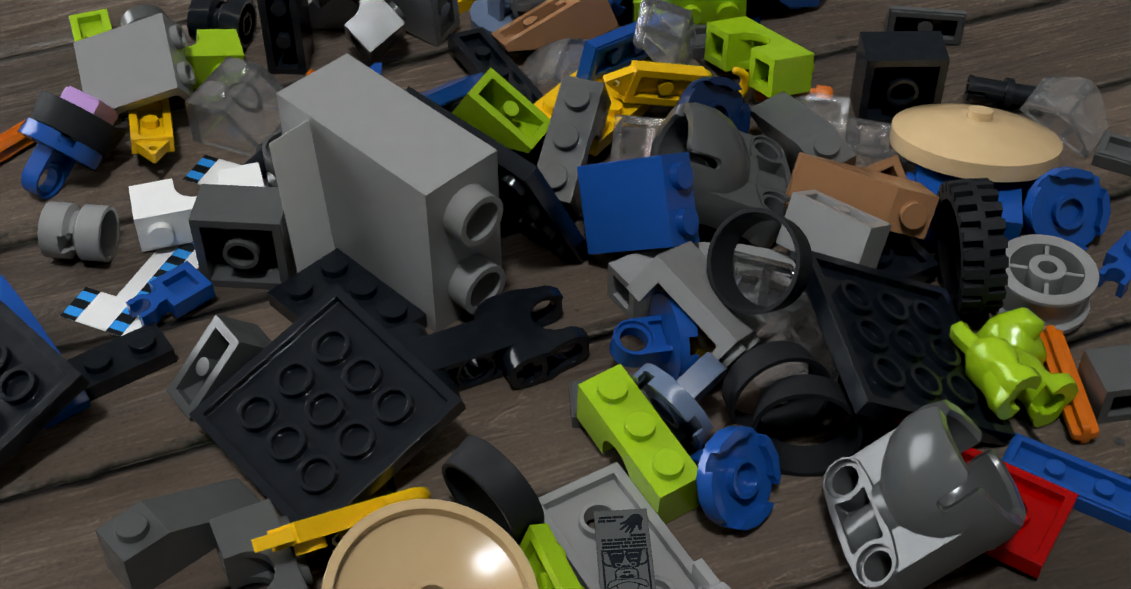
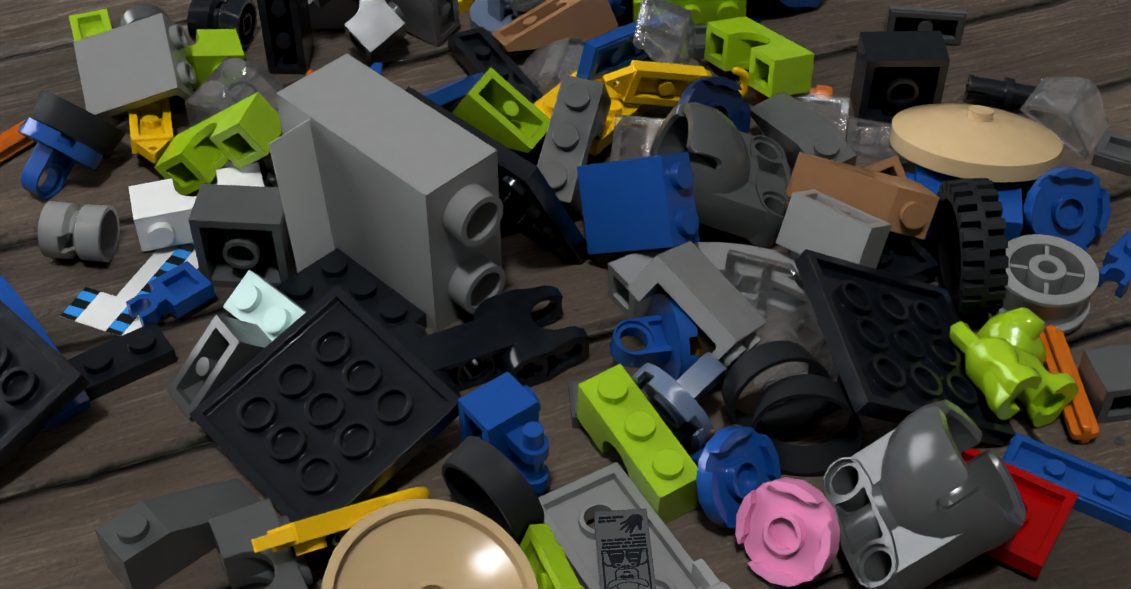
(90, 104): lavender tile -> none
(232, 135): none -> lime arch
(263, 305): none -> light aqua plate
(509, 420): none -> blue brick
(721, 260): black tyre -> none
(788, 531): none -> bright pink tile

